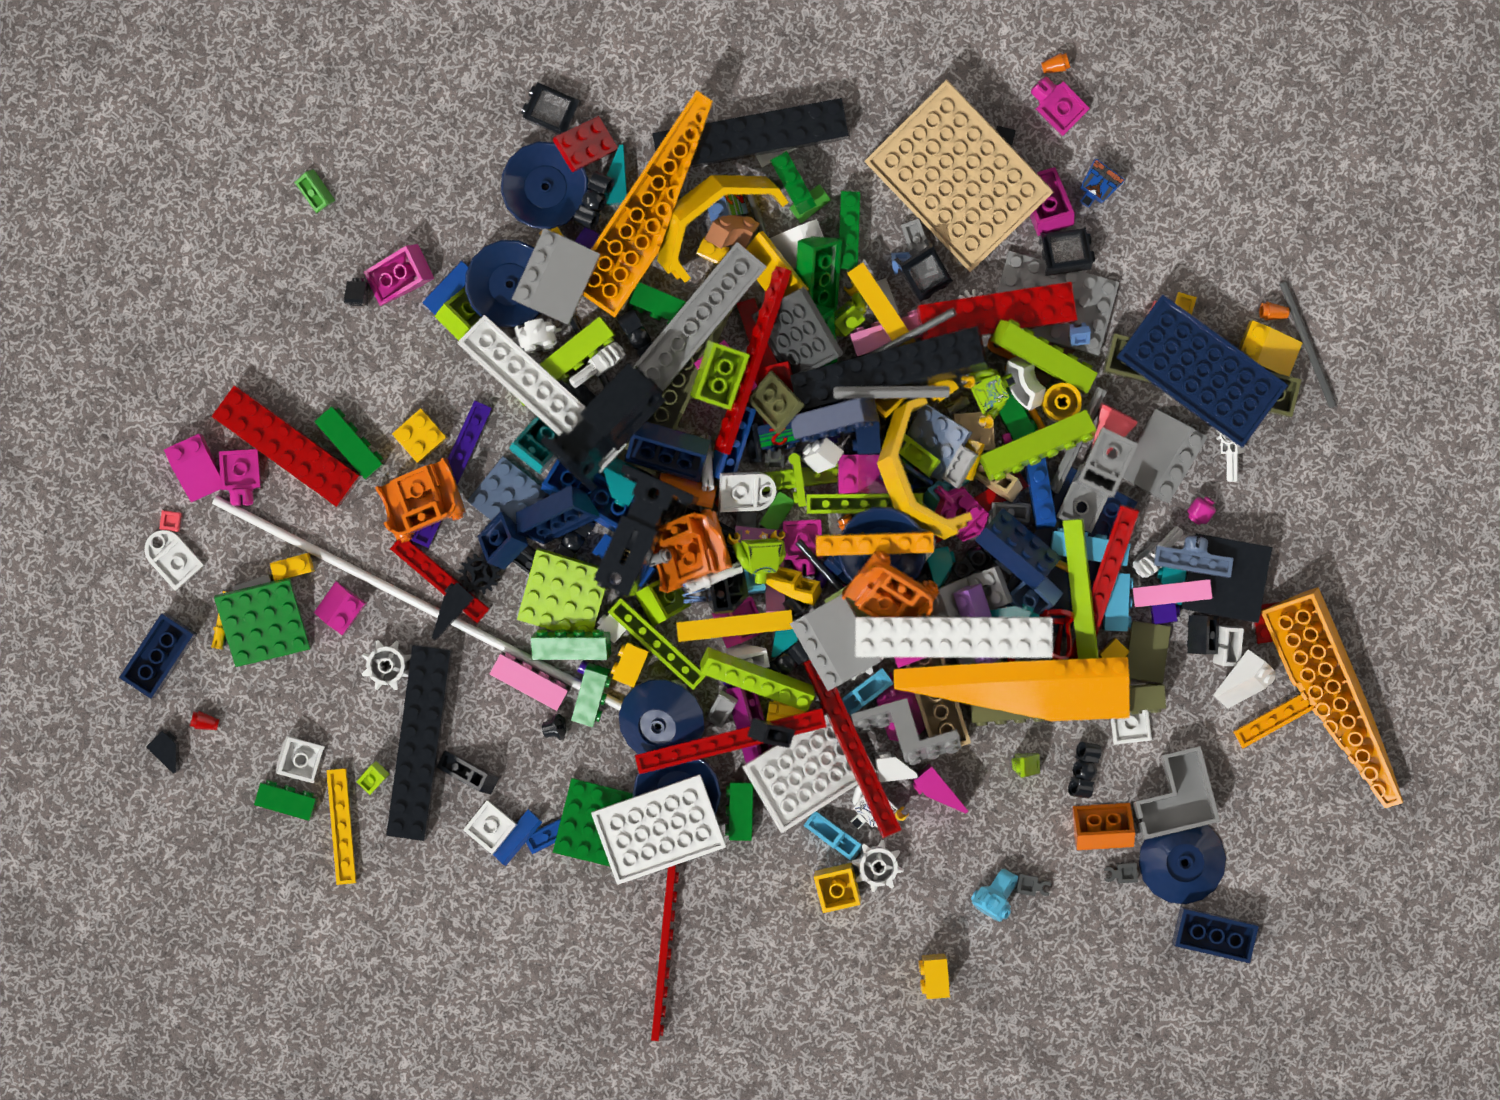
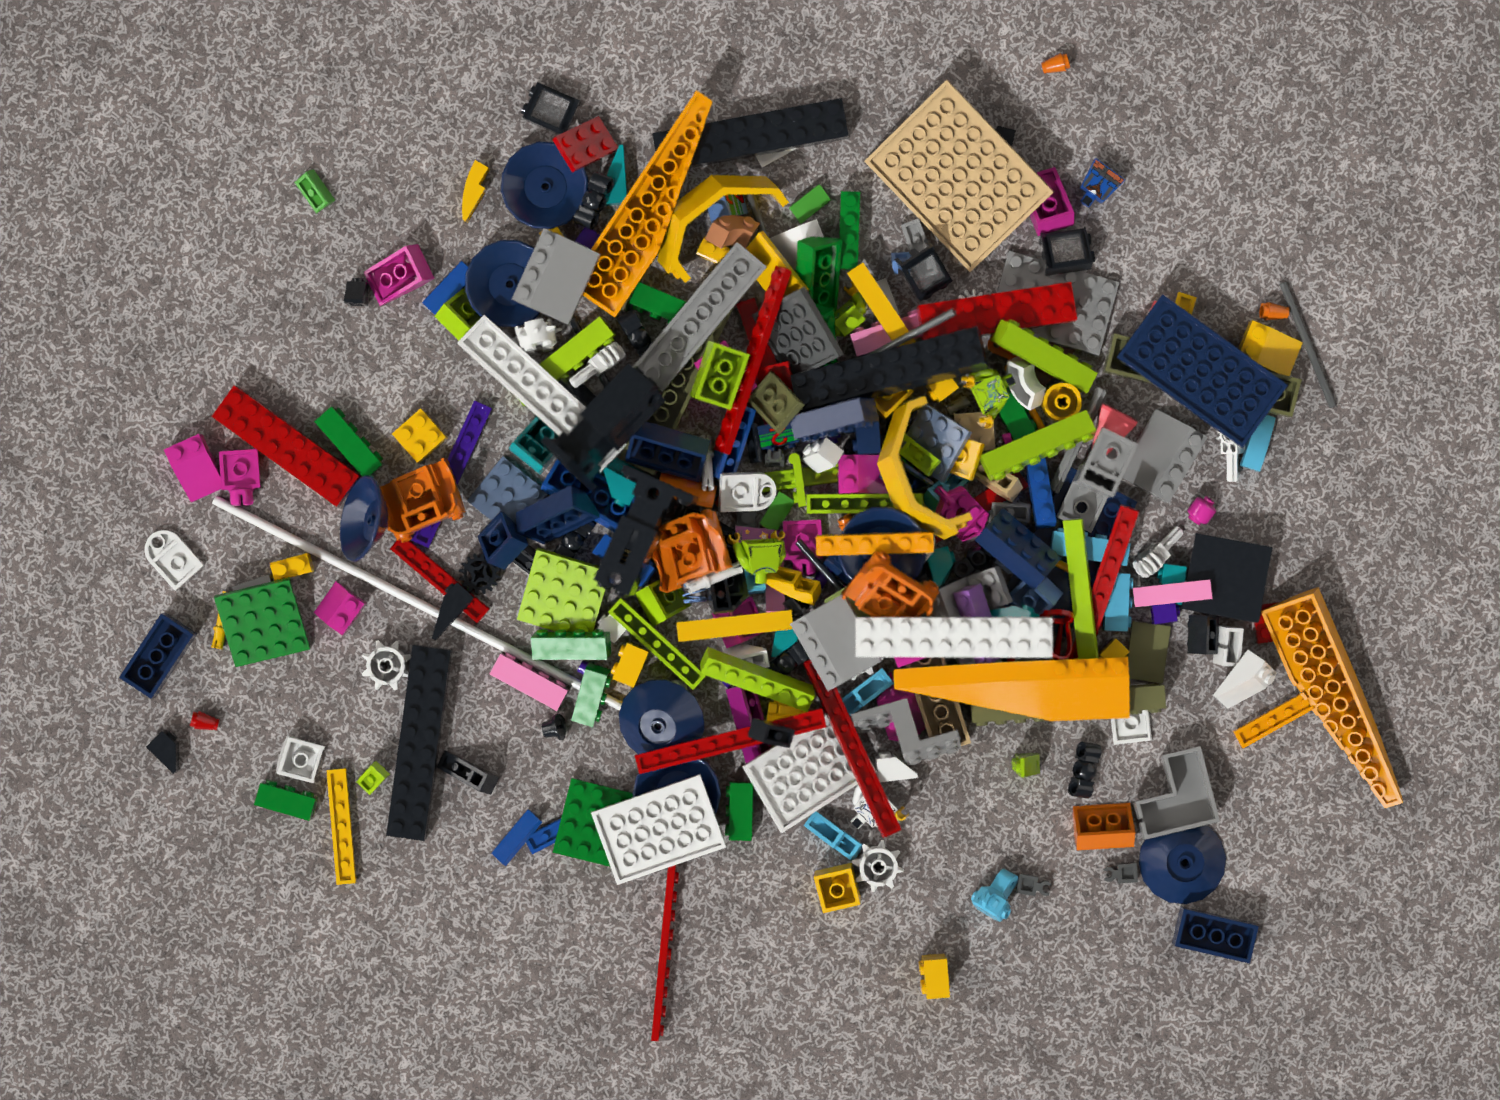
(170, 521): coral tile -> none
(363, 518): none -> dark blue dish
(473, 190): none -> yellow slope
(490, 827): white plate -> none
(662, 556): light grey pin -> none
(721, 709): light grey tile -> none
(793, 182): green brick -> none
(892, 392): light grey axle -> none
(935, 788): dark pink slope -> none
(960, 466): light grey plate -> none
(1058, 104): dark pink plate -> none
(1079, 335): medium blue tile -> none
(1193, 558): sand blue plate -> none
(1257, 445): none -> medium azure slope

